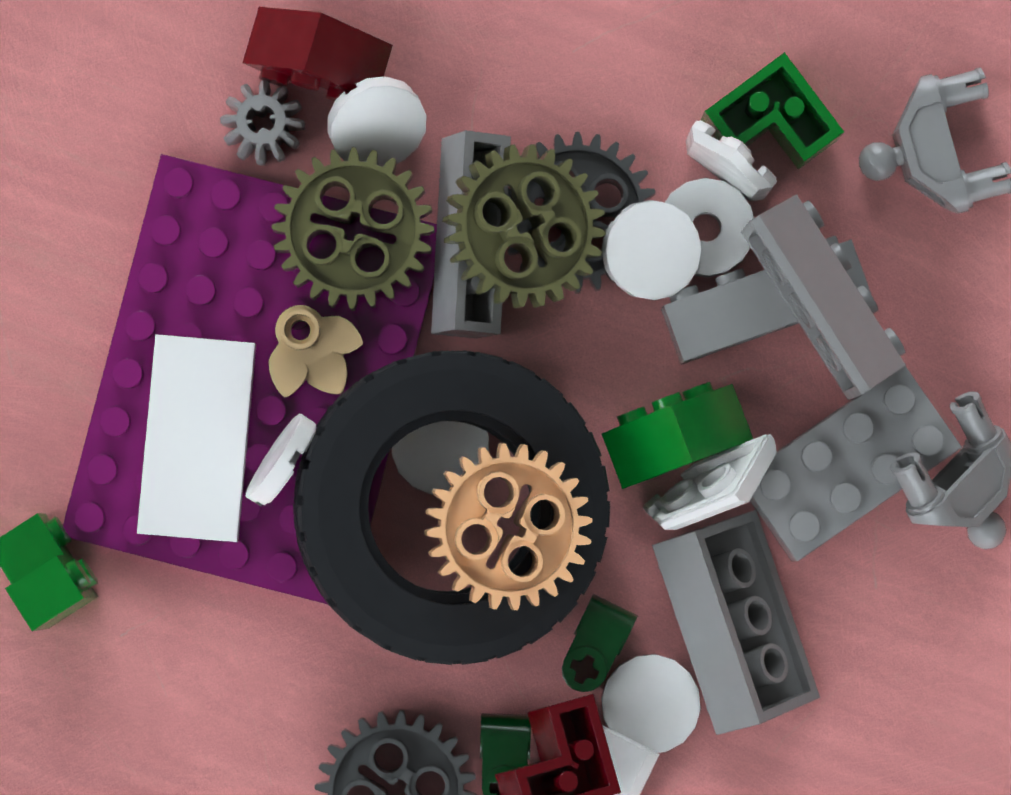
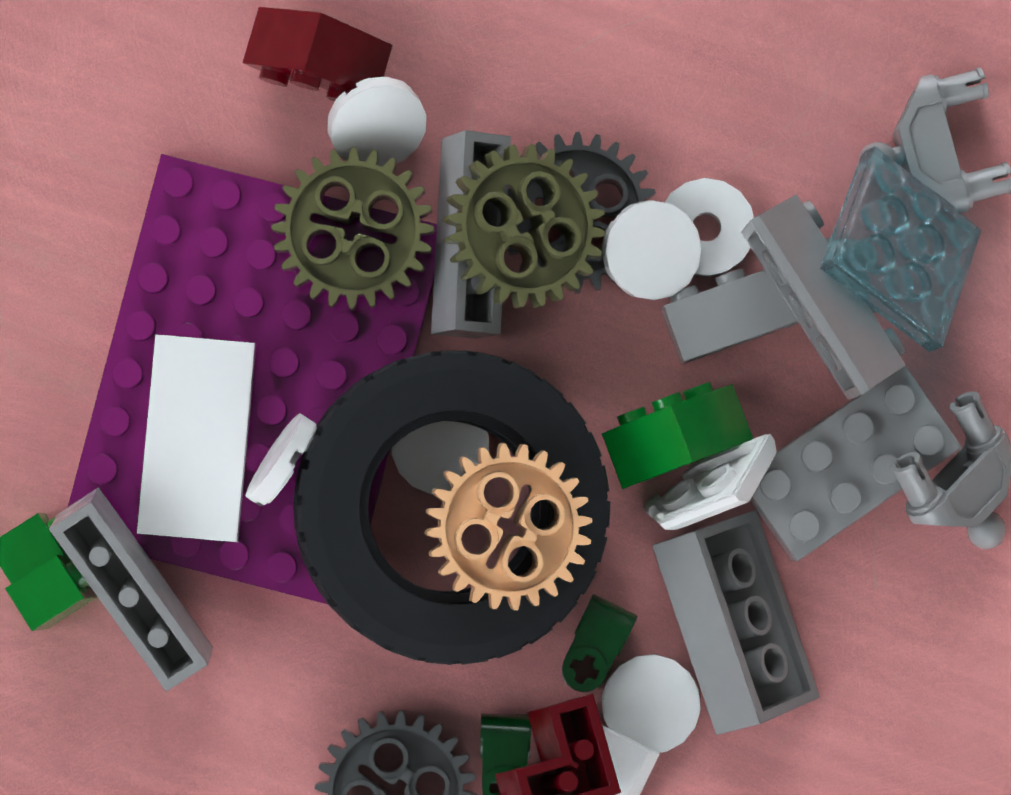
(131, 589): none -> light grey brick
(261, 106): light grey gear -> none
(317, 357): tan plate -> none
(729, 161): white tile -> none
(776, 102): green brick -> none
(901, 249): none -> clear light blue plate

